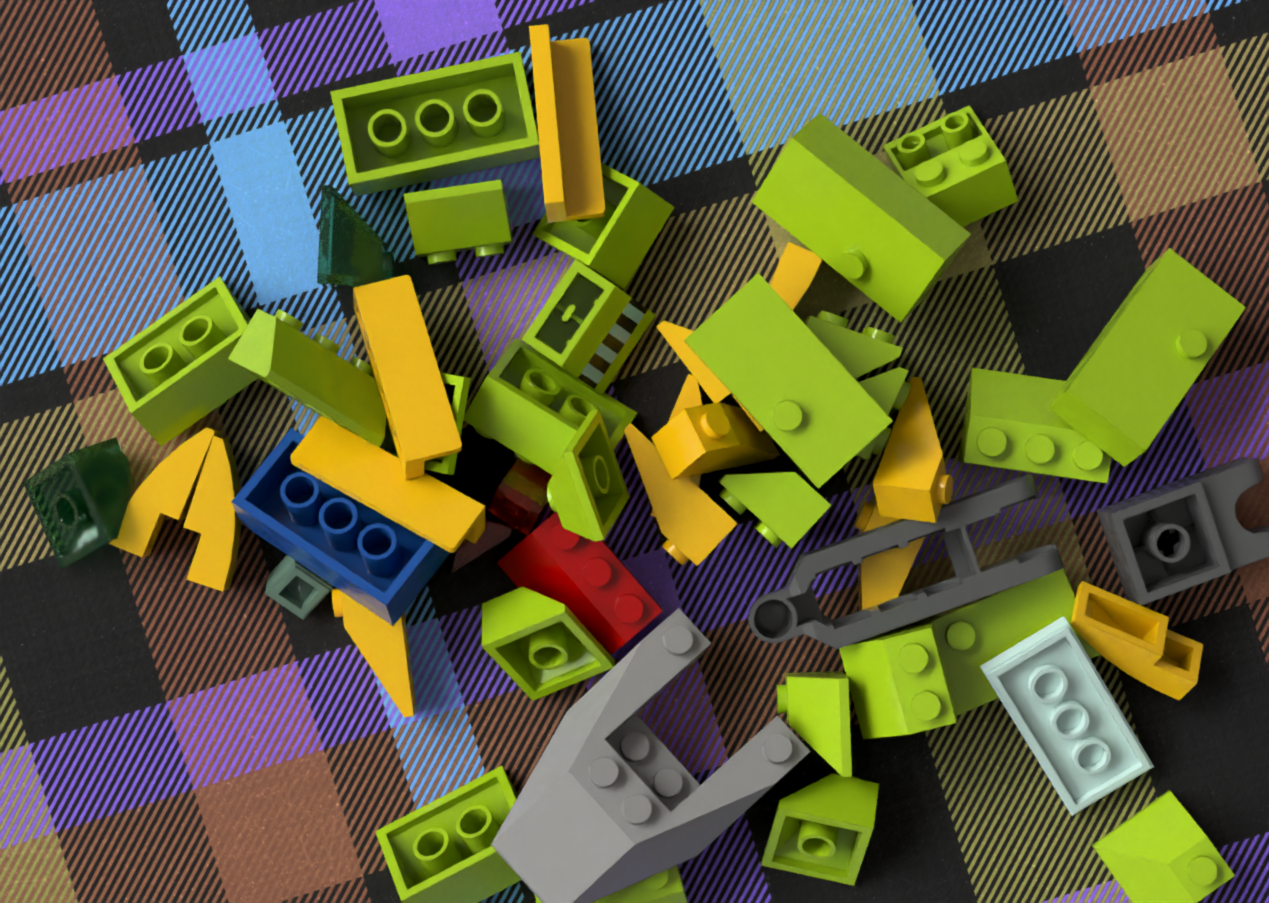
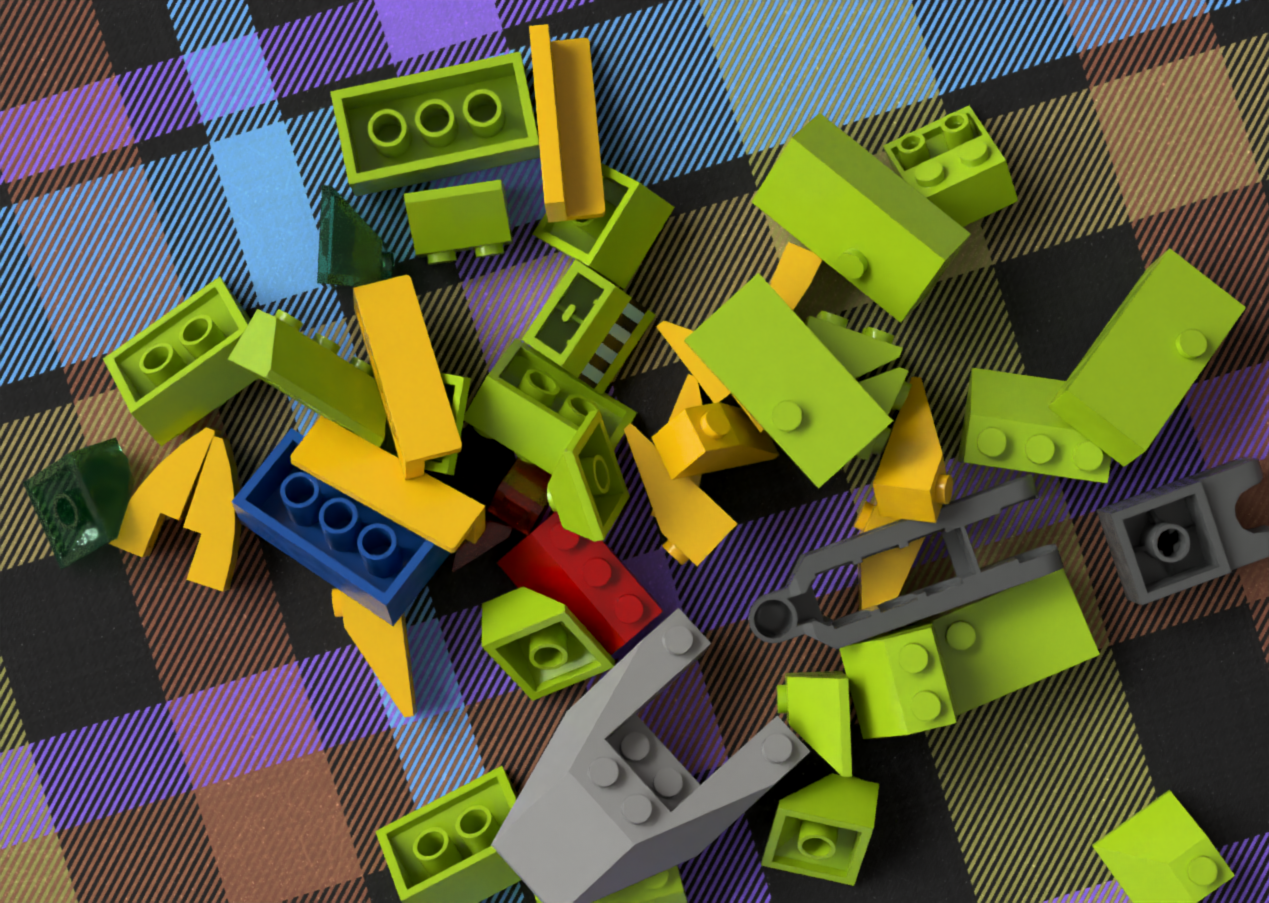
(296, 587): sand green slope -> none
(778, 499): lime slope -> none
(1067, 715): light aqua tile -> none
(1137, 640): yellow slope -> none

